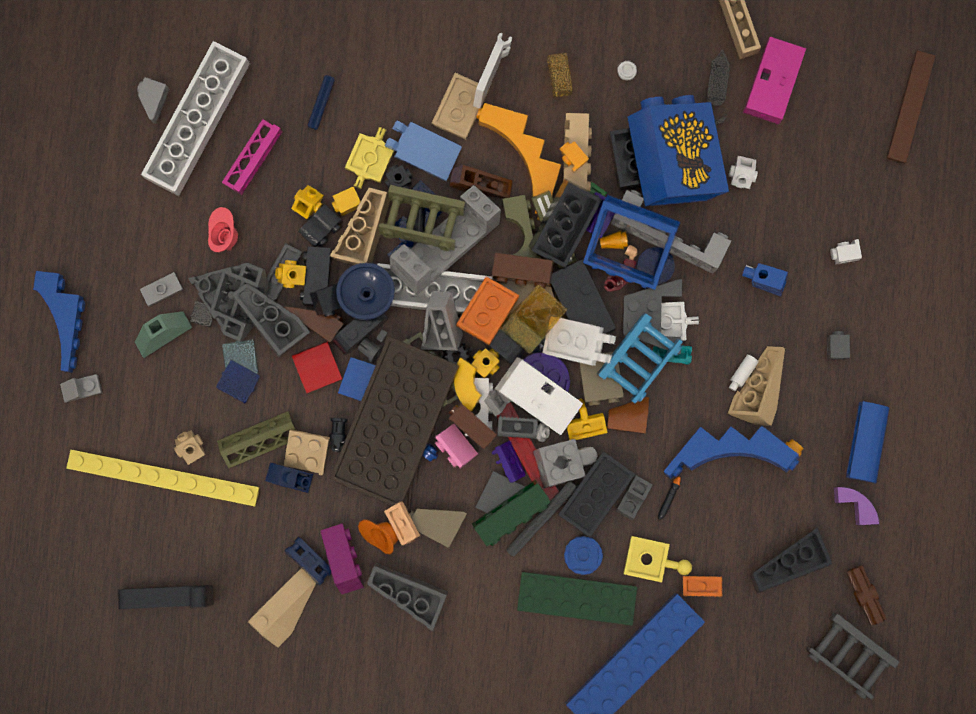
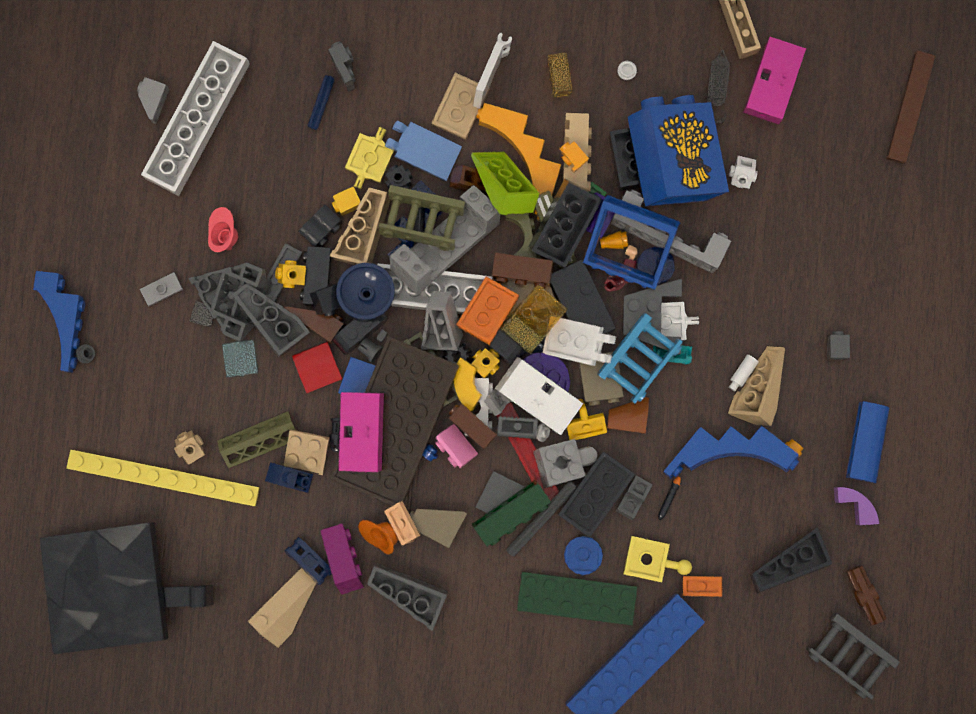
(81, 388): light grey slope -> none
(89, 353): none -> dark grey plate
(104, 588): none -> black tile
(161, 331): sand green slope -> none
(238, 381): clear blue piece -> none
(256, 159): dark pink fence -> none
(307, 201): yellow brick -> none
(343, 61): none -> dark grey plate
(361, 432): none -> dark pink brick
(505, 183): none -> lime slope
(510, 461): dark purple plate -> none
(774, 282): blue torso -> none
(846, 252): white brick -> none

